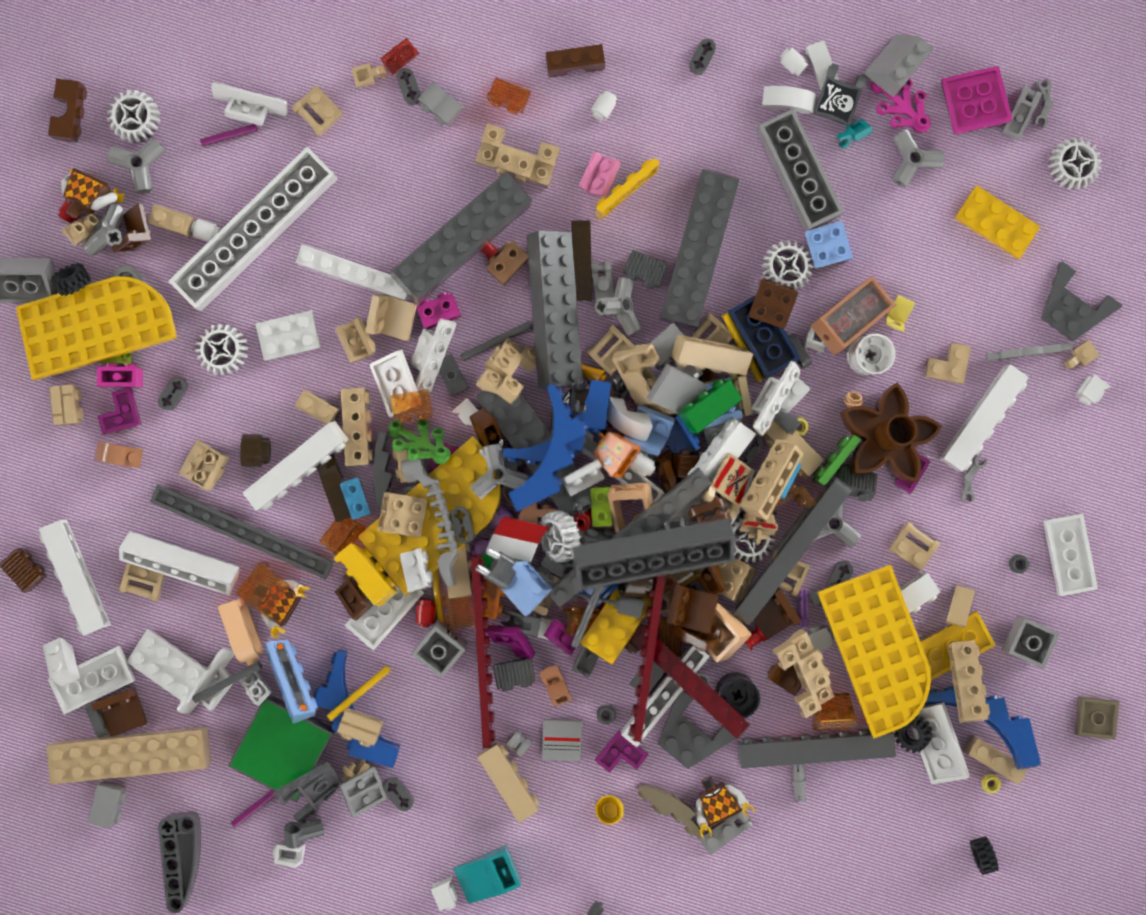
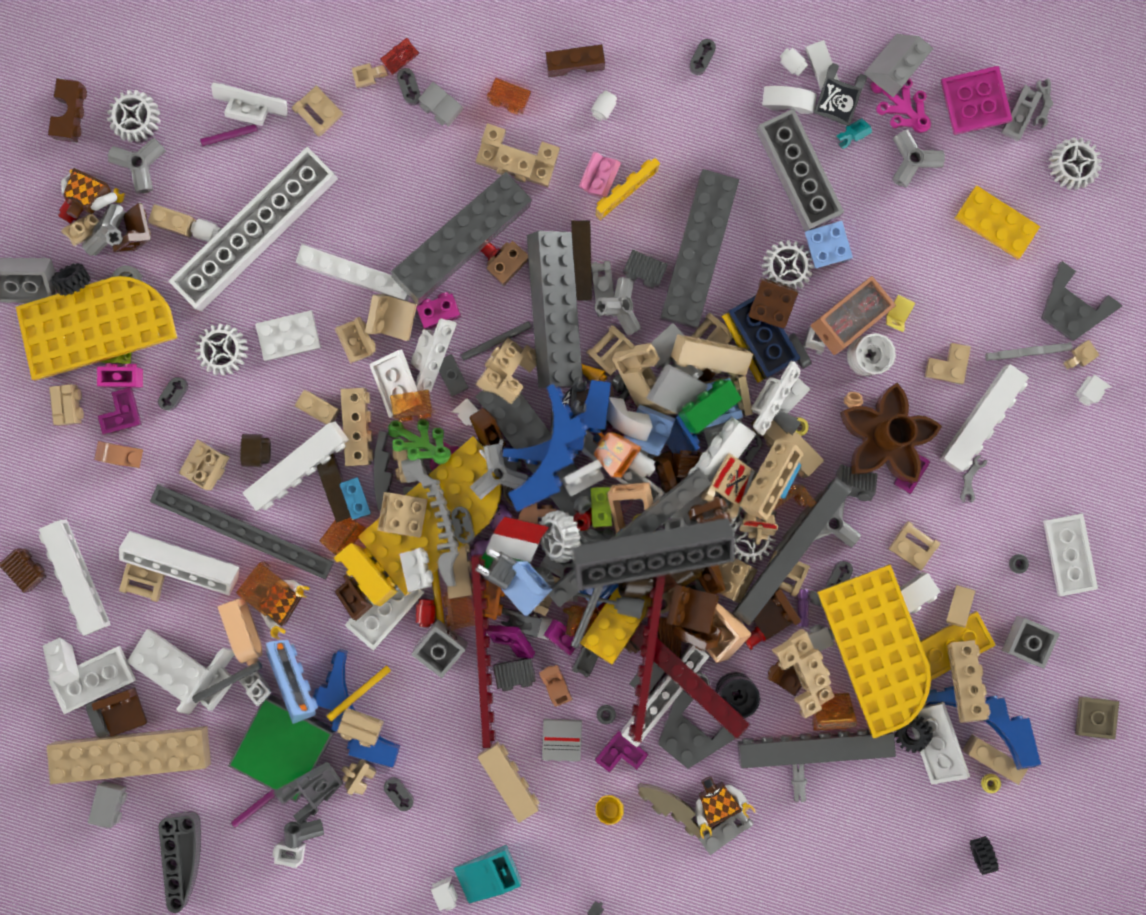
(363, 791): light grey slope -> none
(514, 741): light grey wheel -> none
(835, 459): bright green plate -> none

